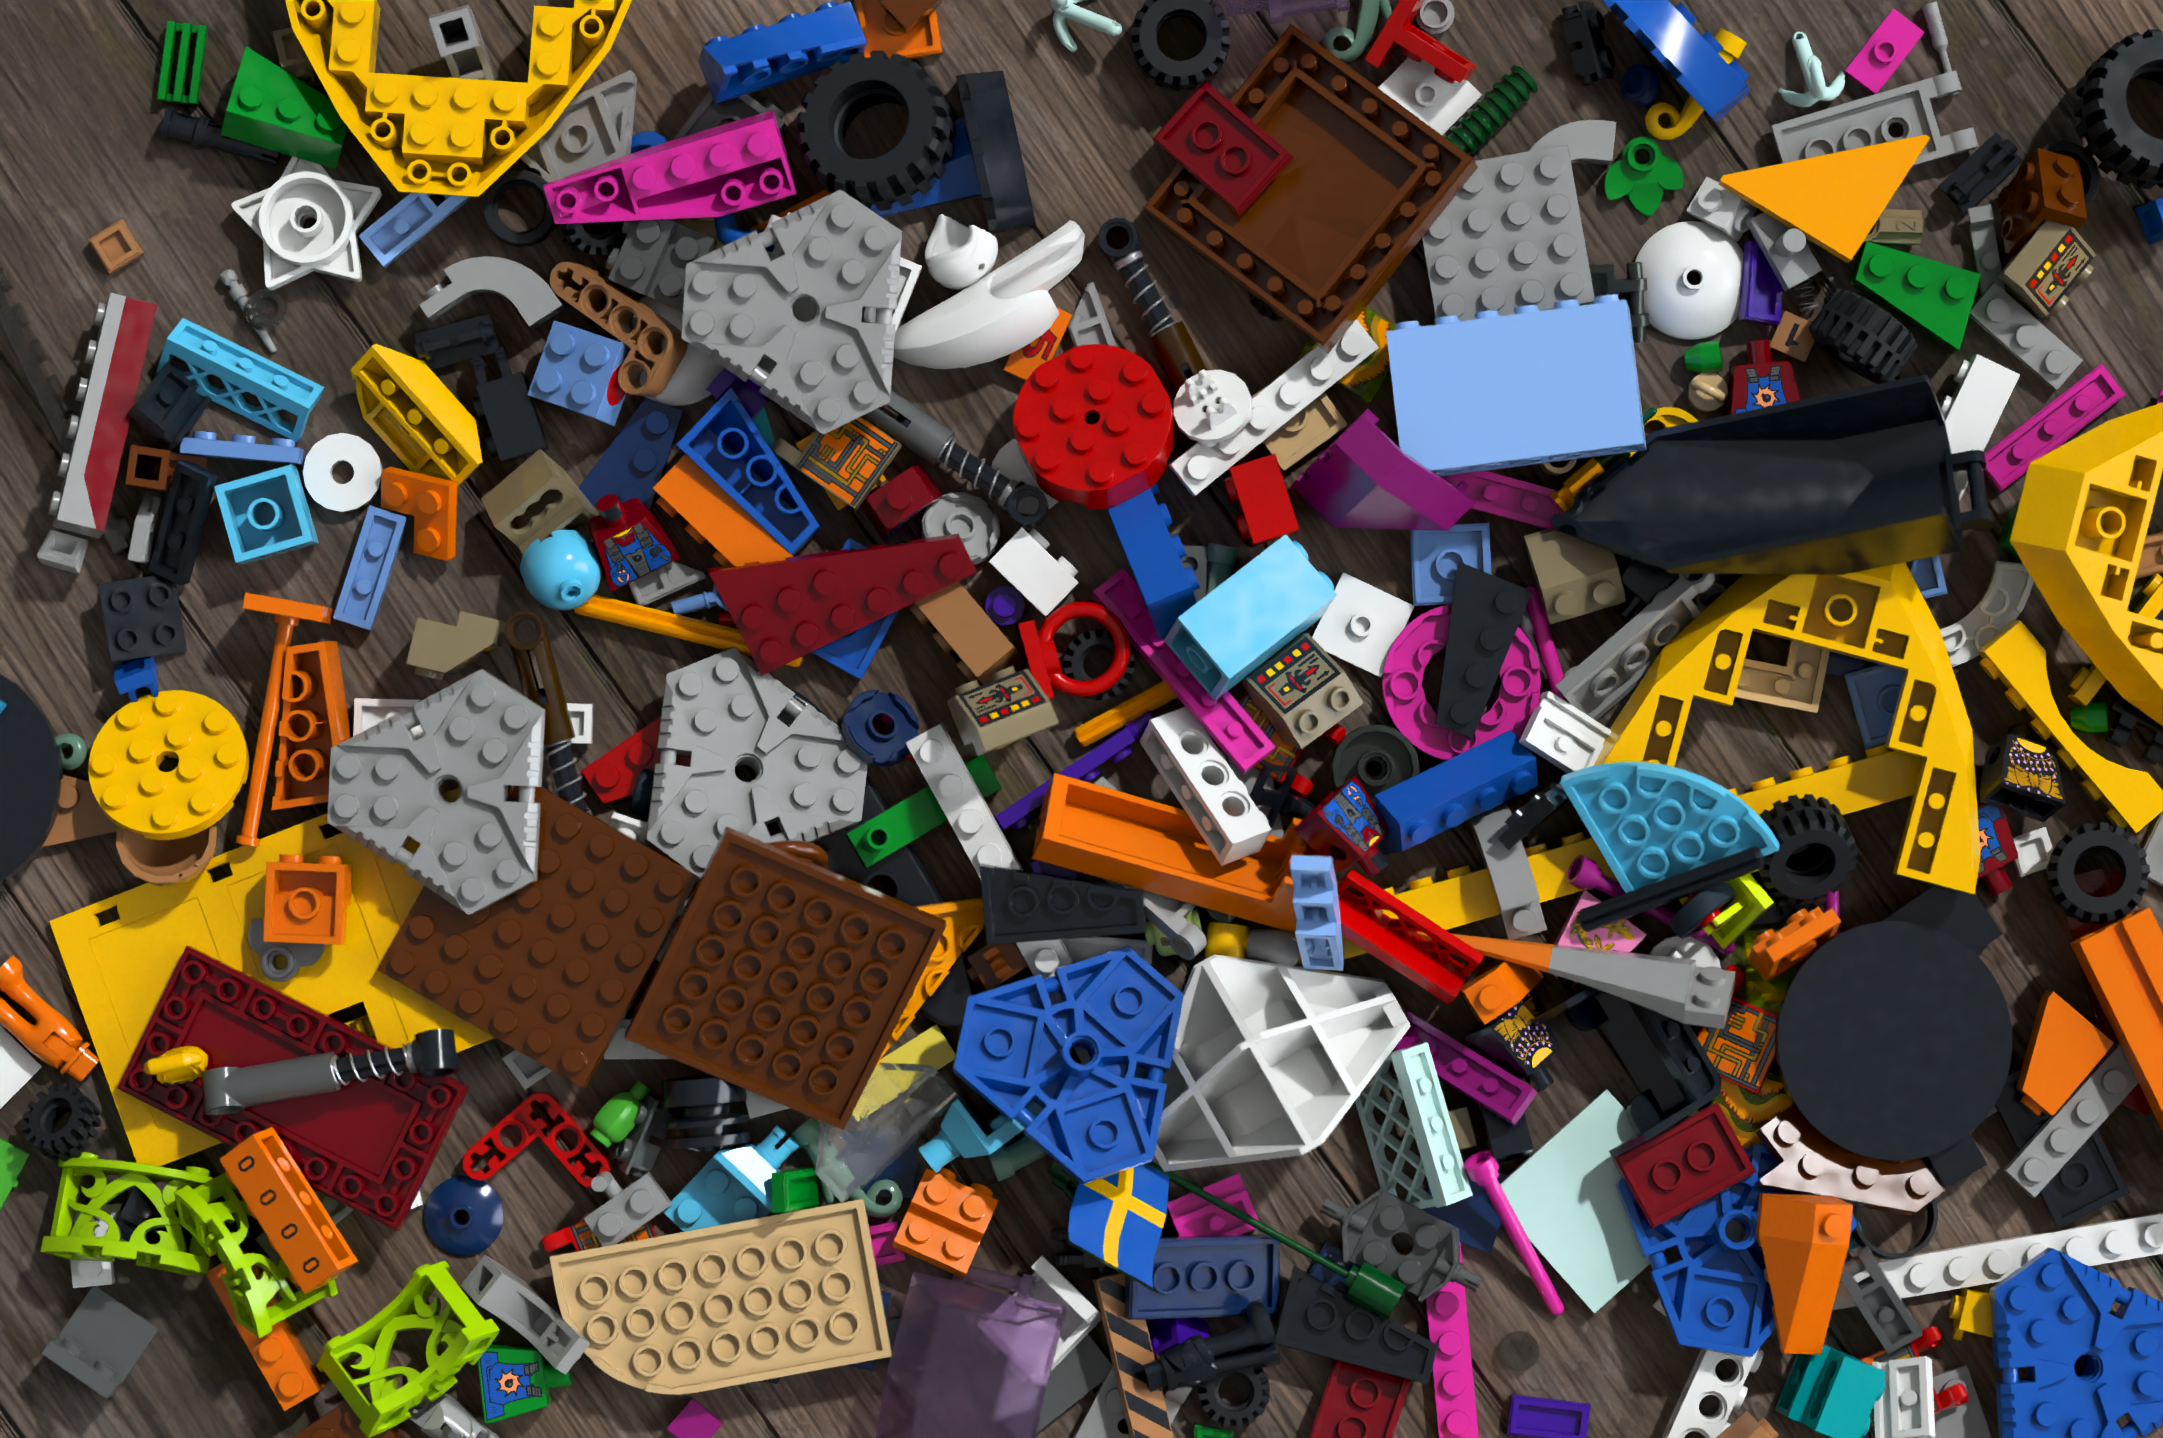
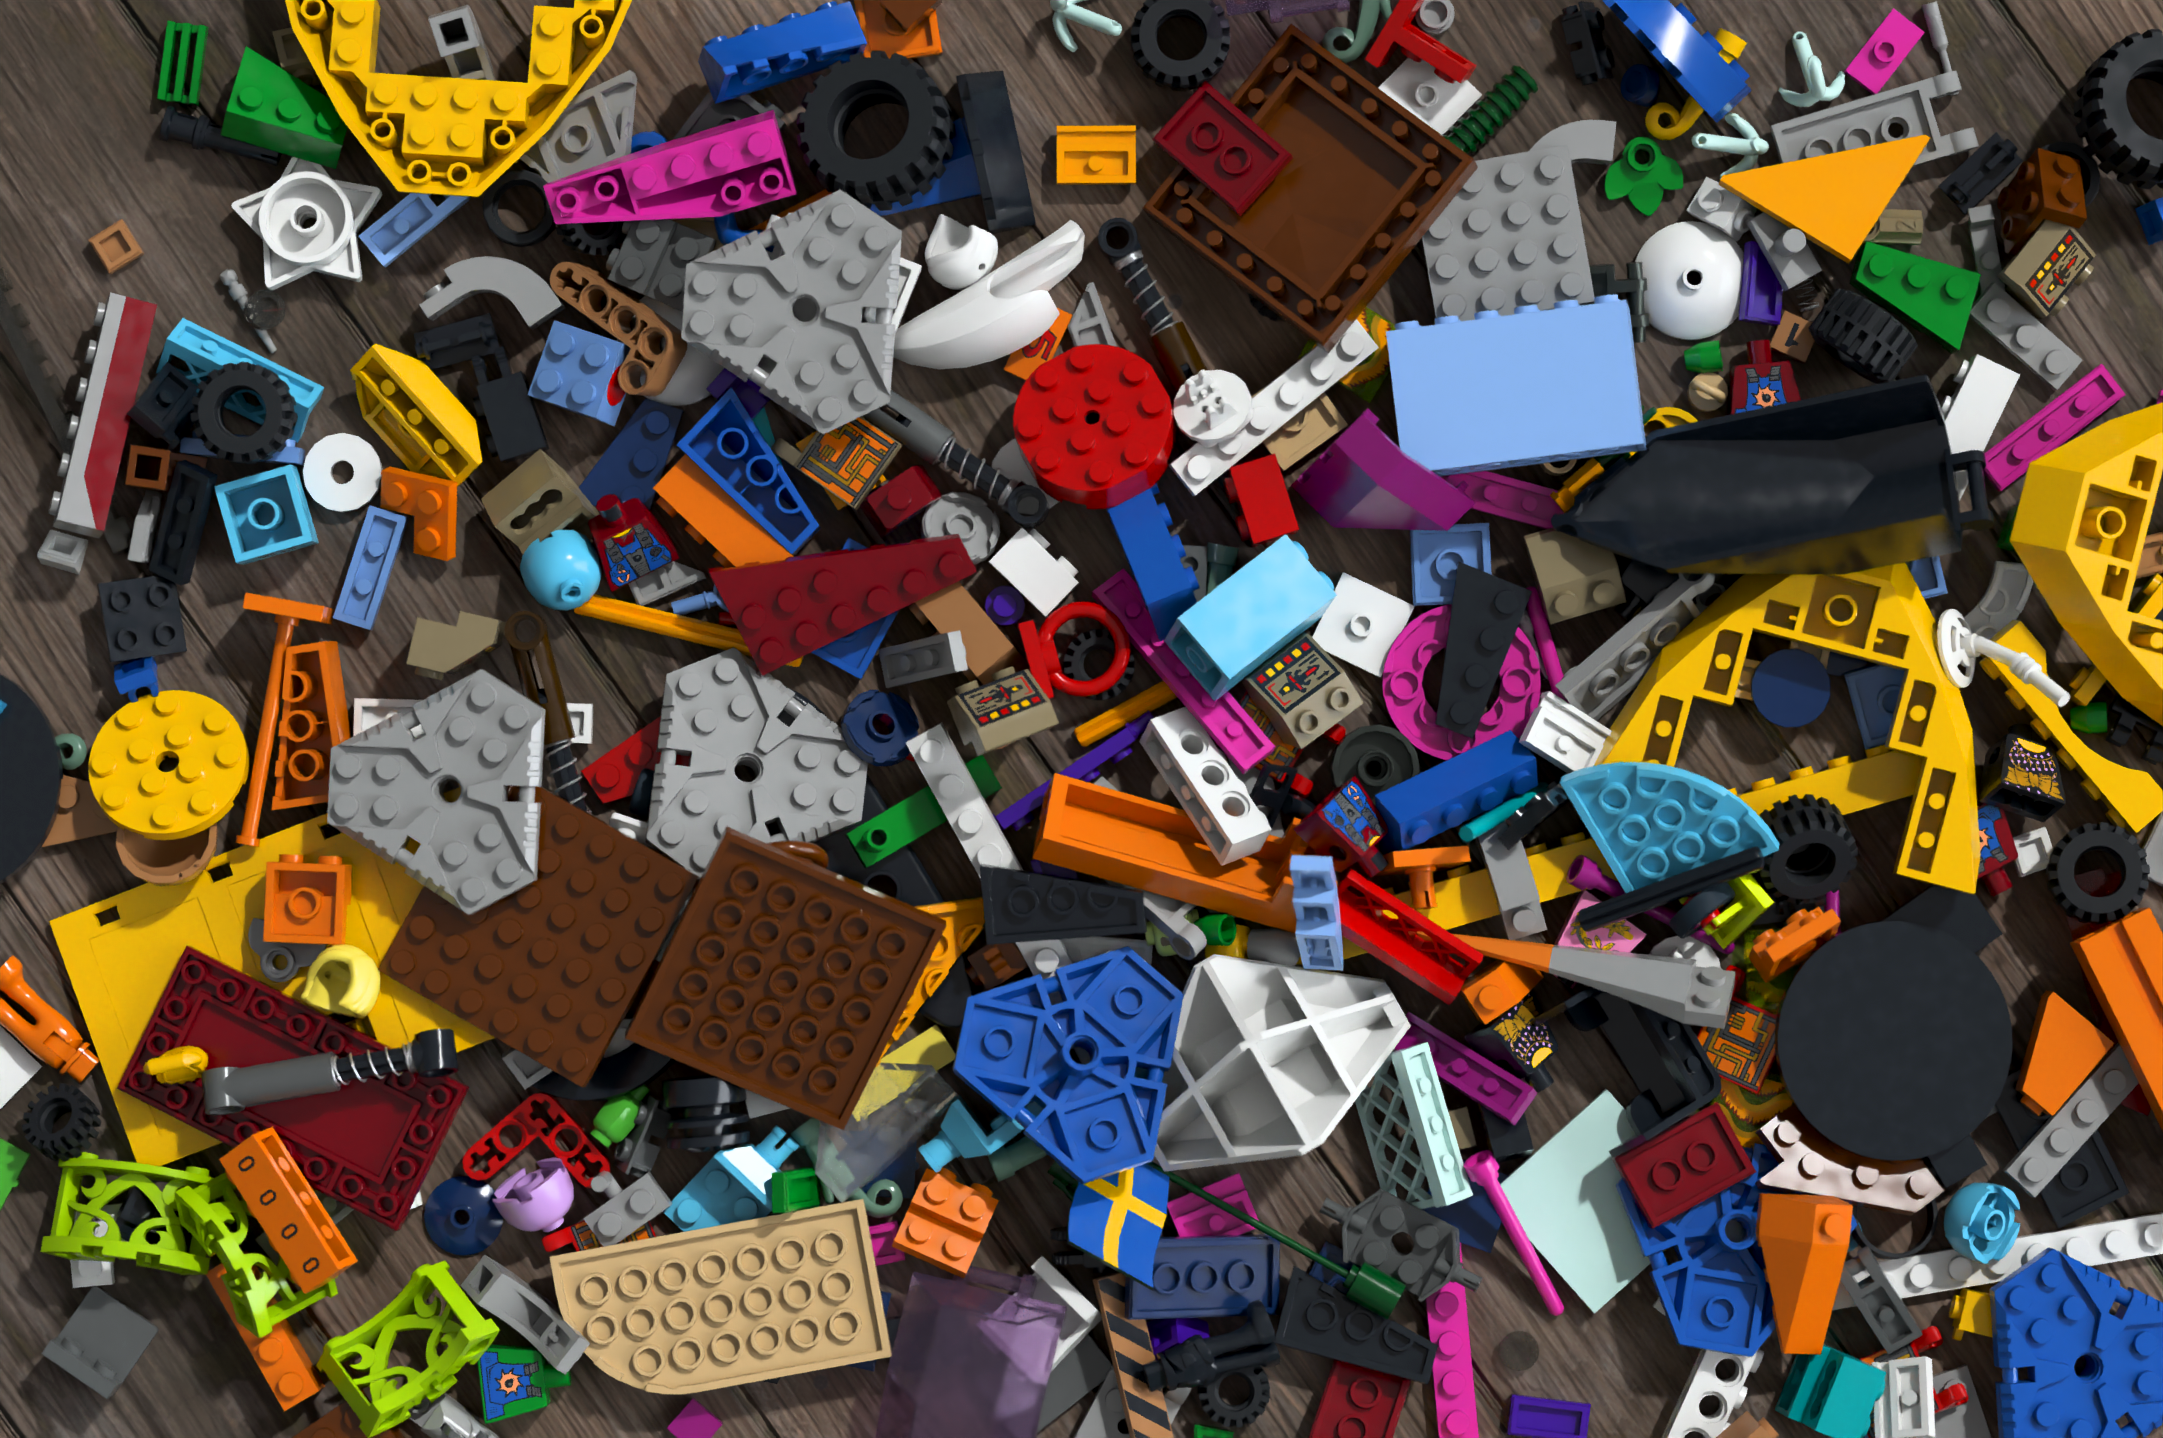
(210, 405): none -> black tyre
(343, 981): none -> light yellow piece
(537, 1198): none -> lavender cylinder
(612, 1077): none -> black tile
(923, 659): none -> light grey plate
(1096, 155): none -> light orange plate
(1218, 929): none -> green hose
(1420, 867): none -> orange tile
(1498, 814): none -> teal bar
(1750, 146): none -> light aqua piece
(1790, 688): none -> dark blue tile
(1965, 646): none -> white dish
(1982, 1221): none -> medium azure cylinder

